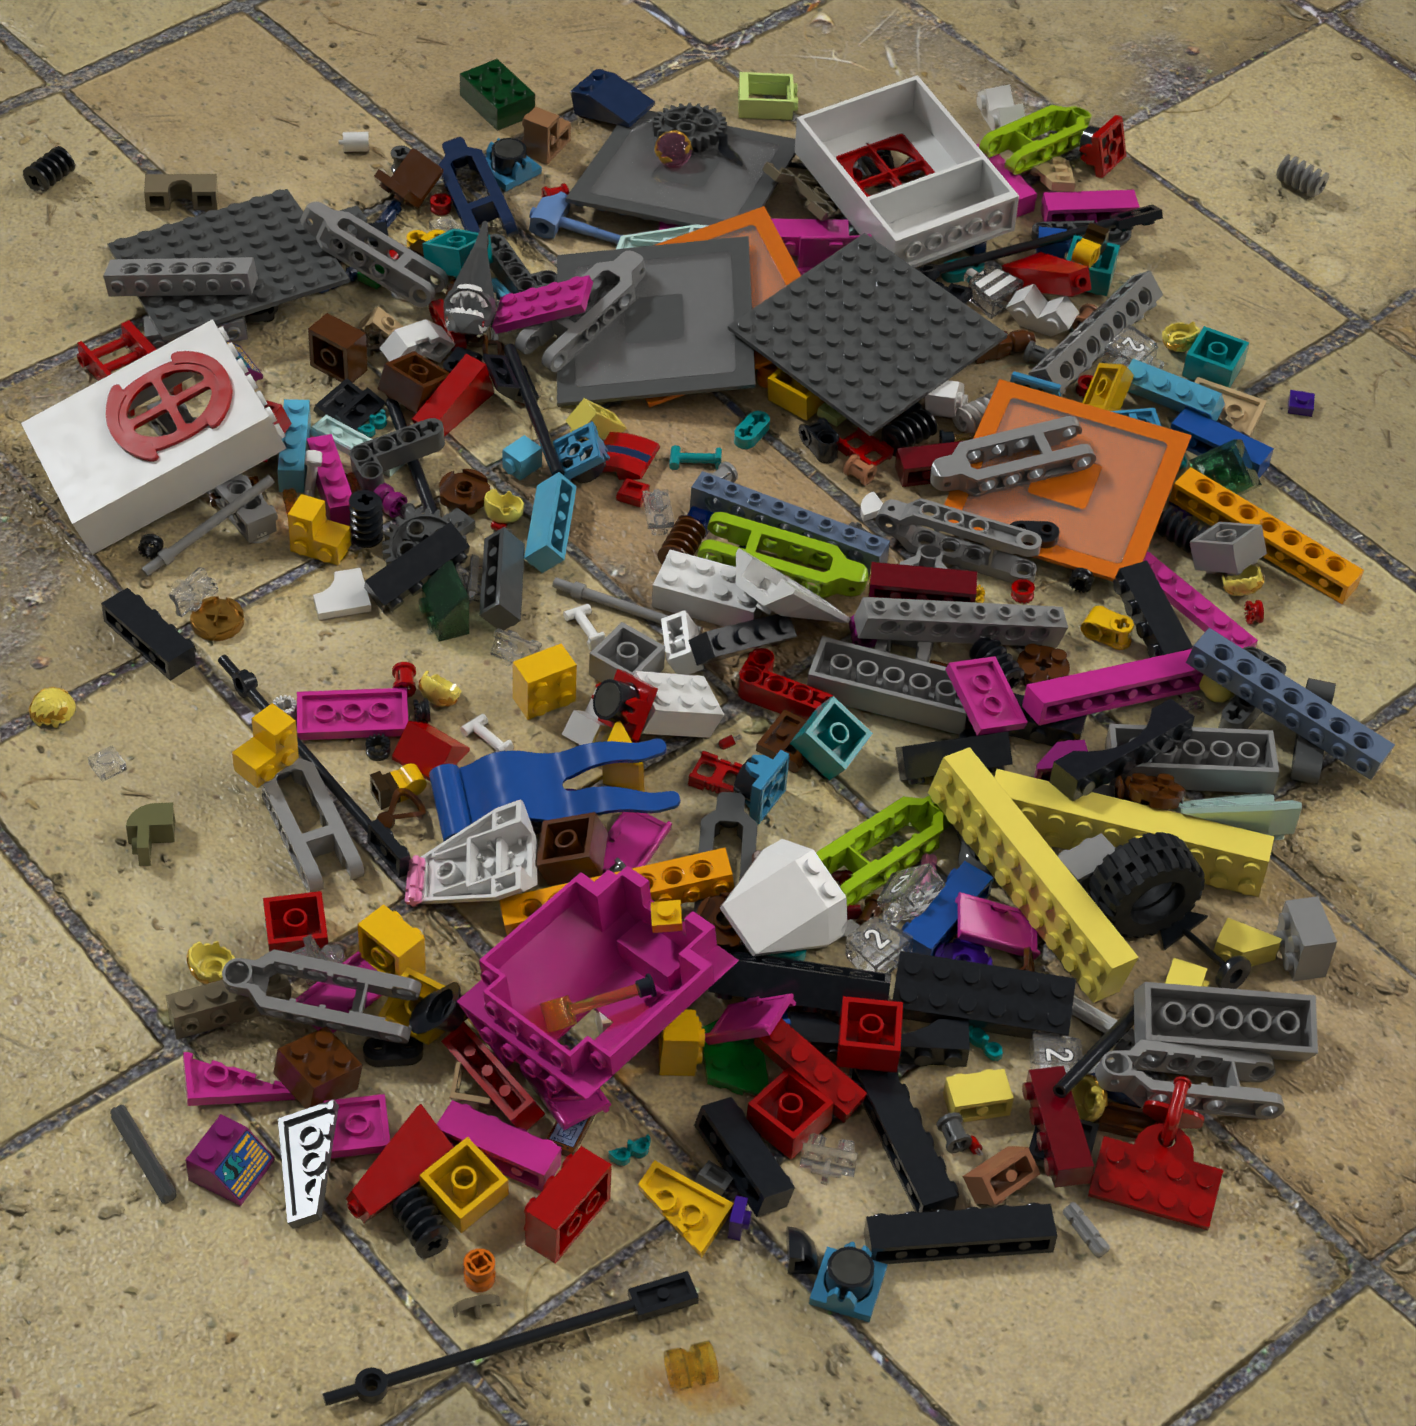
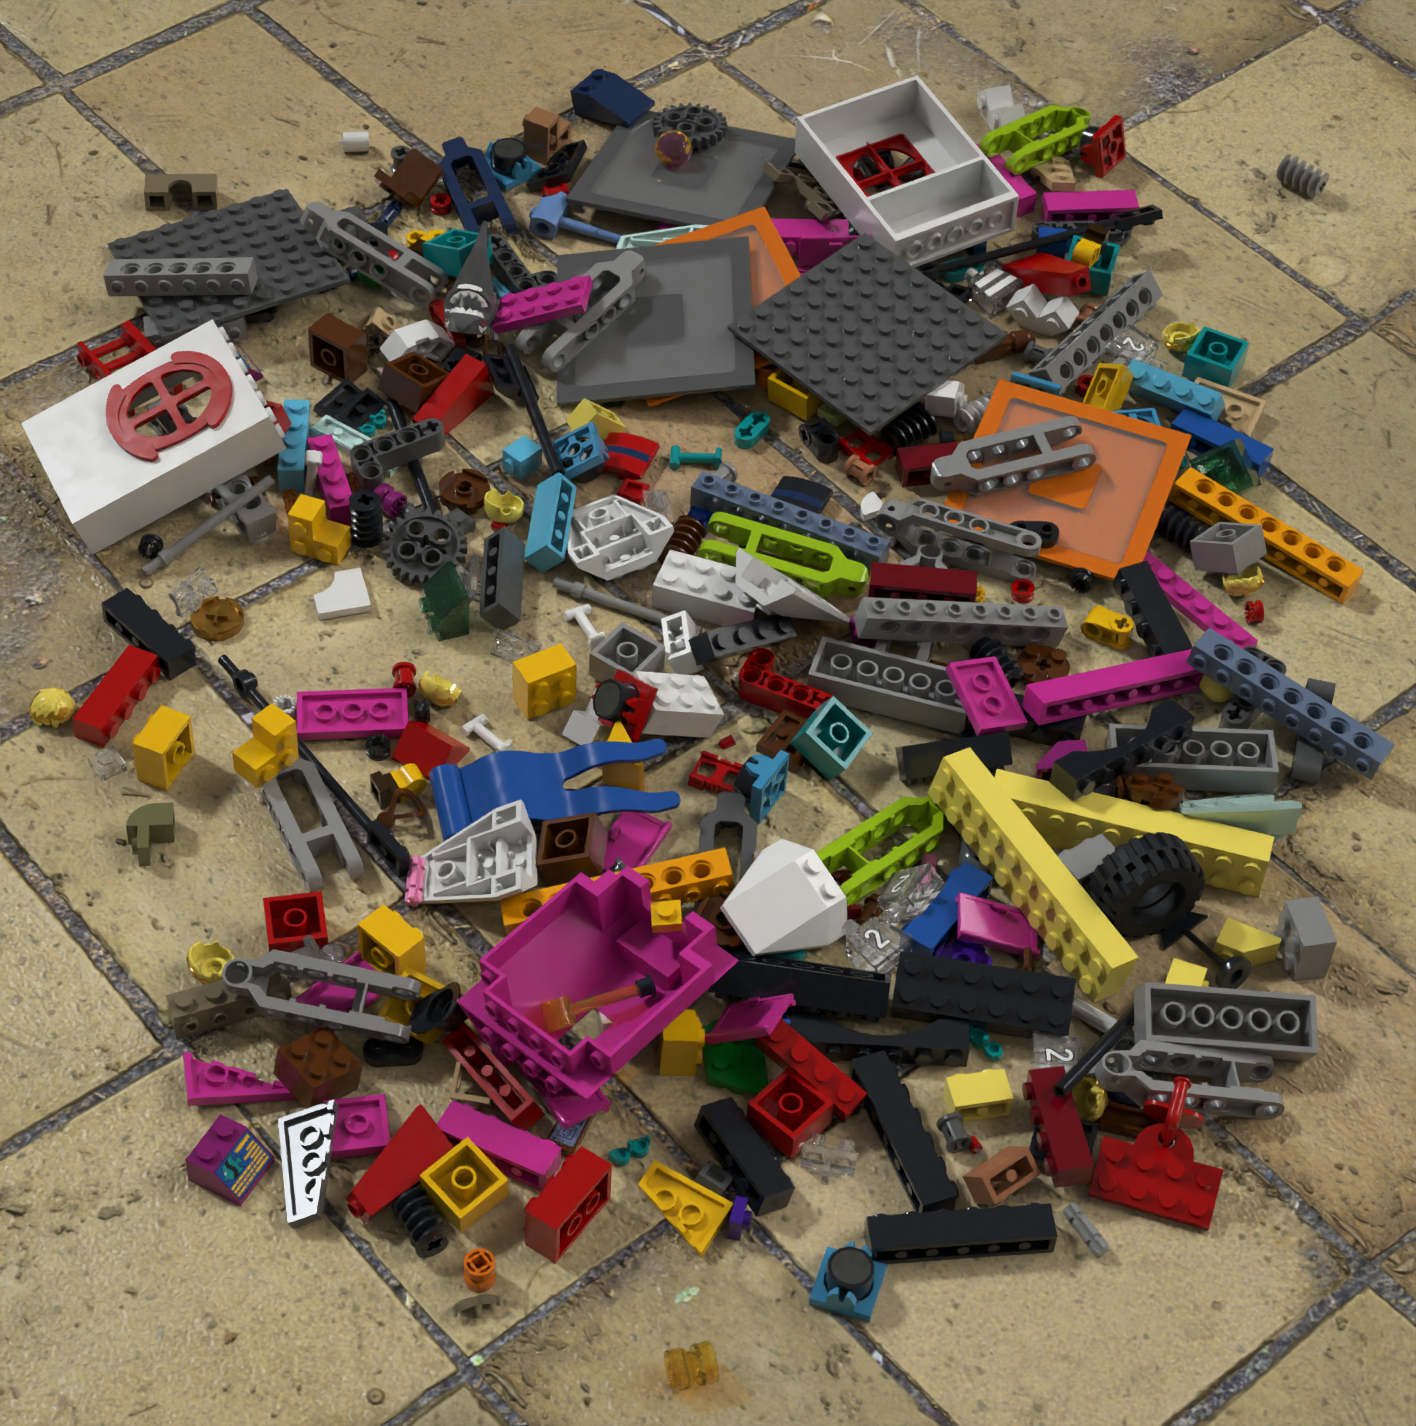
(49, 169): black piece -> none
(116, 696): none -> red brick
(143, 1154): dark grey axle -> none
(163, 747): none -> yellow brick
(416, 567): black brick -> none
(443, 223): clear plate -> none
(496, 94): dark green brick -> none
(562, 167): none -> black wing
(616, 537): none -> white wedge
(645, 1300): black bar -> none
(726, 149): black bar -> none
(767, 85): yellowish green window -> none
(801, 1252): black brick -> none
(803, 493): none -> black slope
(870, 1034): red brick -> none
(1301, 403): dark purple plate -> none

